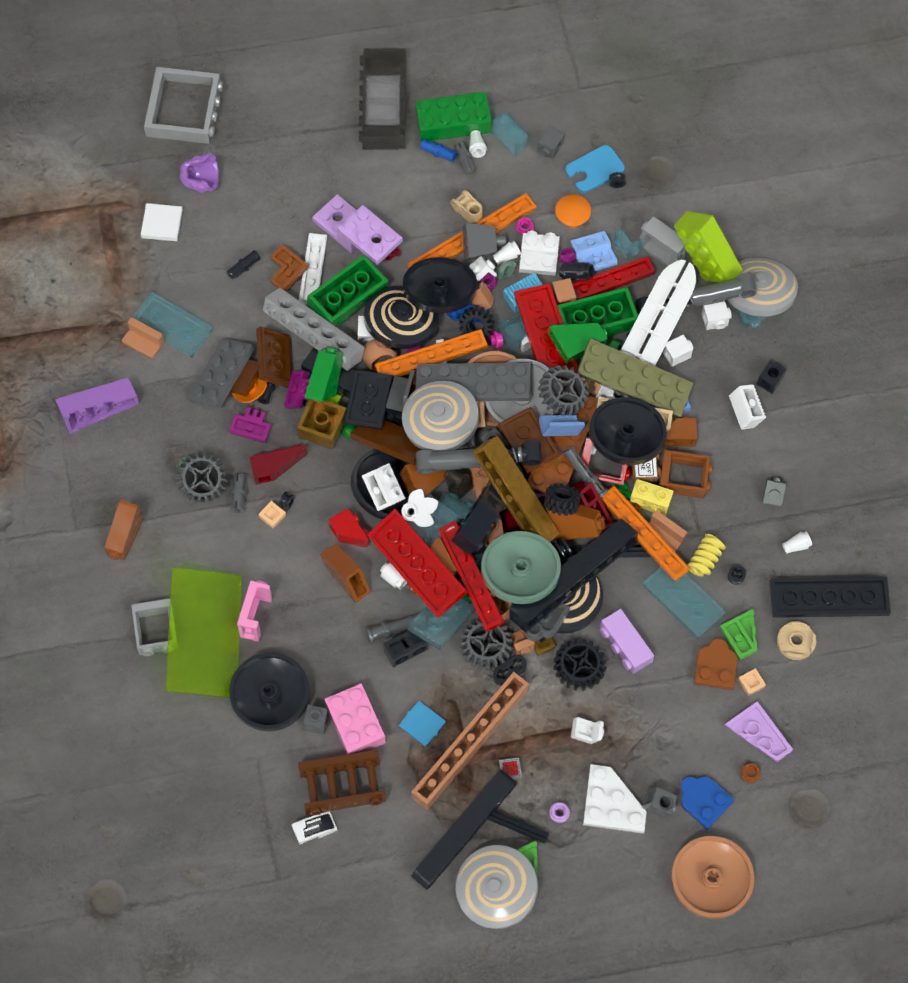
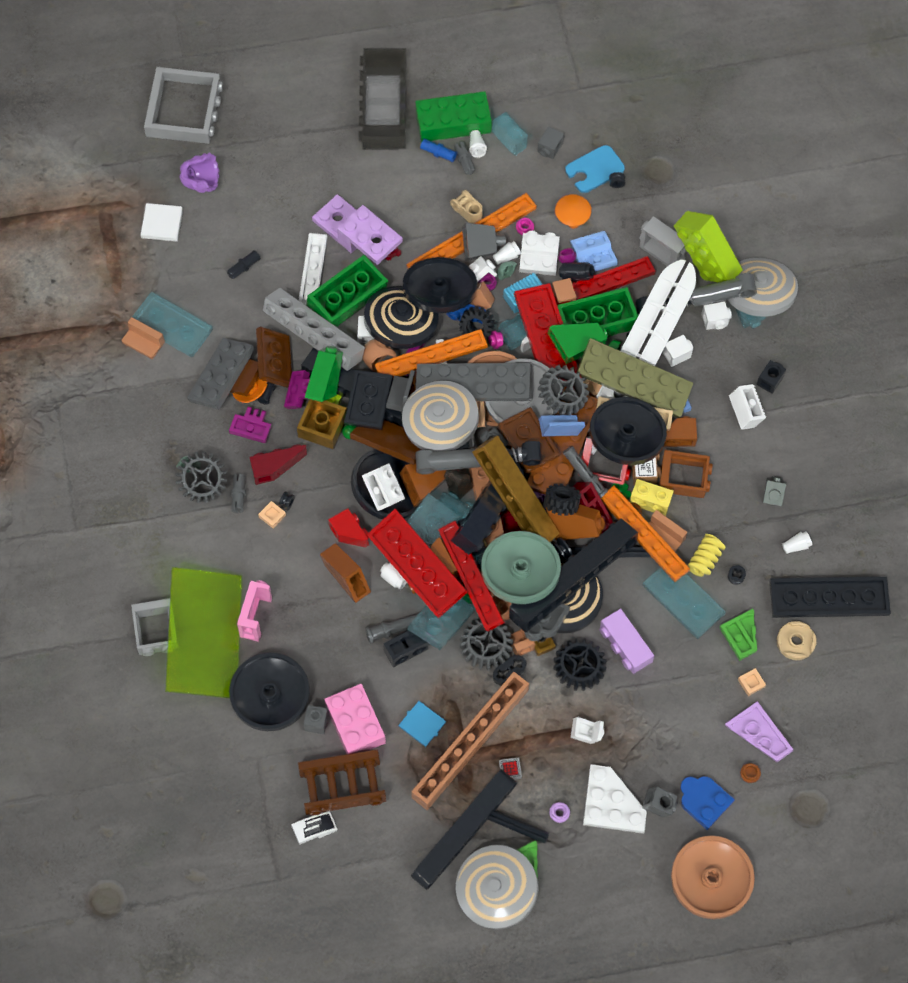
(96, 404): medium lavender wedge -> none
(123, 530): dark orange slope -> none
(291, 268): dark orange plate -> none
(422, 509): white plate -> none
(625, 246): clear light blue bracket -> none
(716, 666): dark orange plate -> none

